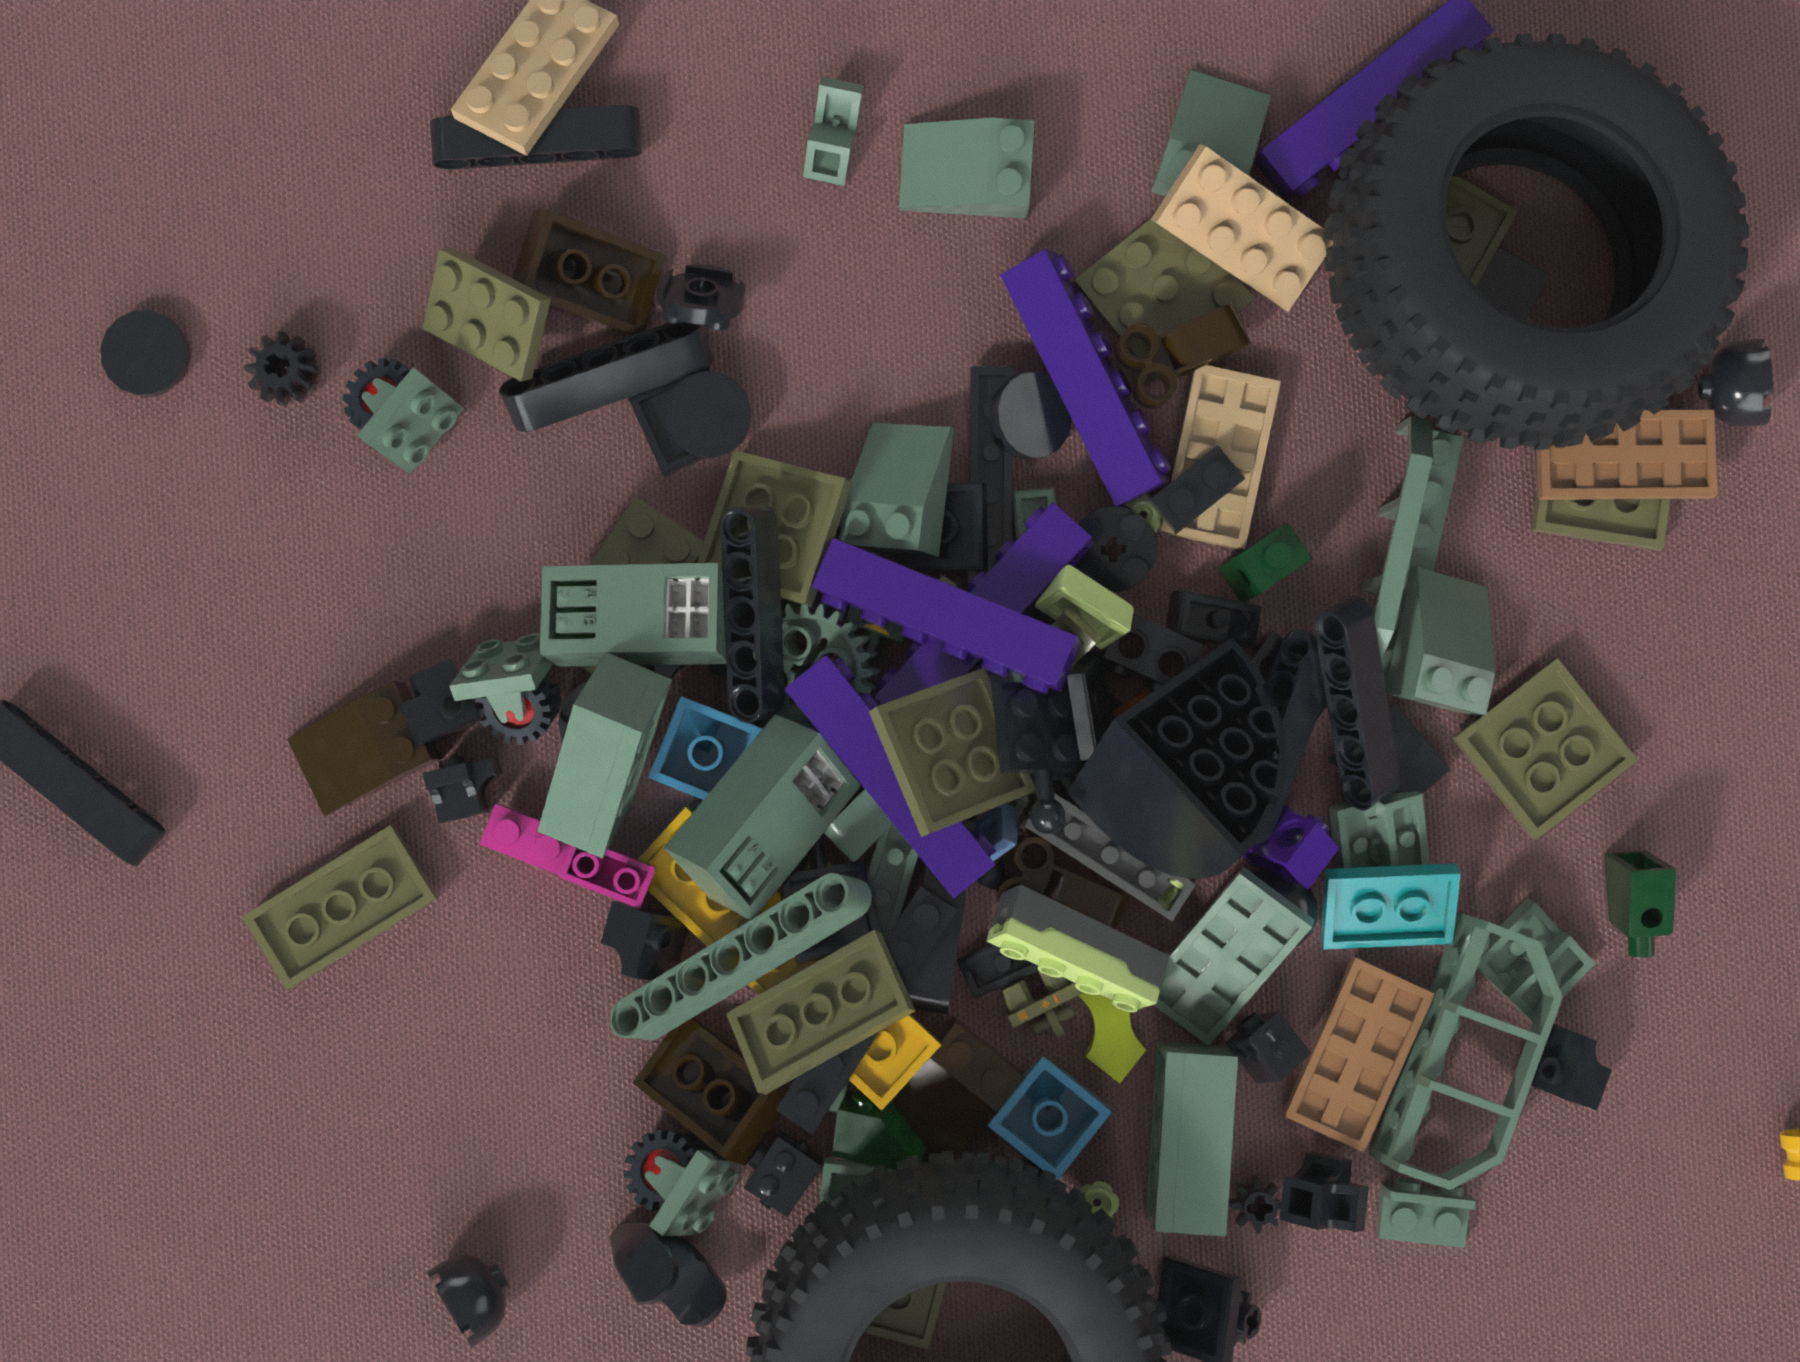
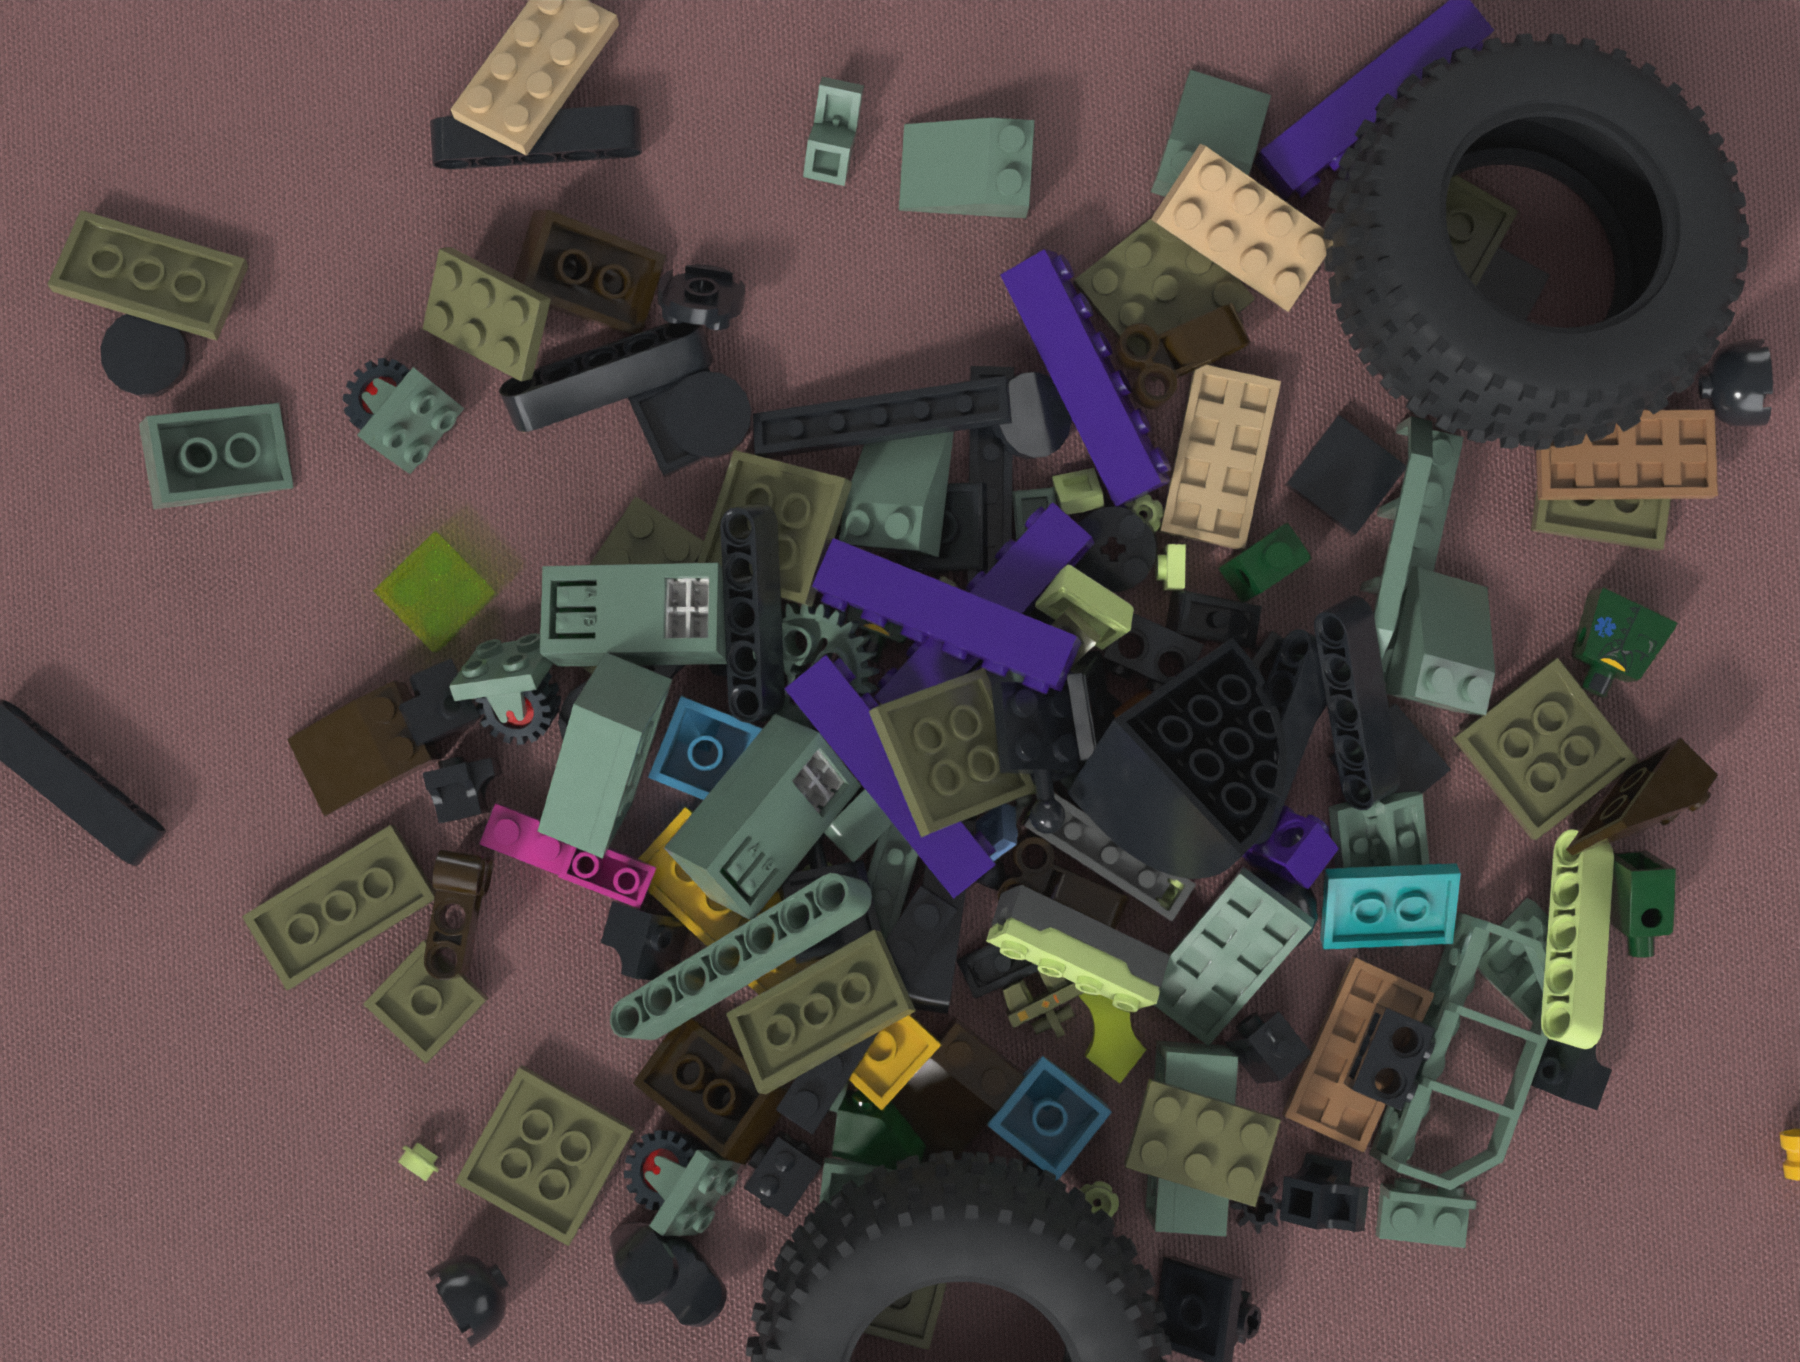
(148, 275): none -> olive plate
(215, 454): none -> sand green slope
(267, 364): black gear -> none
(419, 1161): none -> yellowish green plate
(422, 1008): none -> olive plate
(435, 592): none -> clear neon green plate
(460, 881): none -> dark brown piece
(544, 1155): none -> olive plate
(882, 417): none -> black plate
(1078, 491): none -> yellowish green plate
(1171, 567): none -> yellowish green plate
(1196, 489): black plate -> none
(1202, 1142): none -> olive plate
(1346, 475): none -> black tile
(1378, 1052): none -> black brick
(1577, 944): none -> yellowish green beam
(1617, 639): none -> dark green torso
(1648, 794): none -> dark brown slope

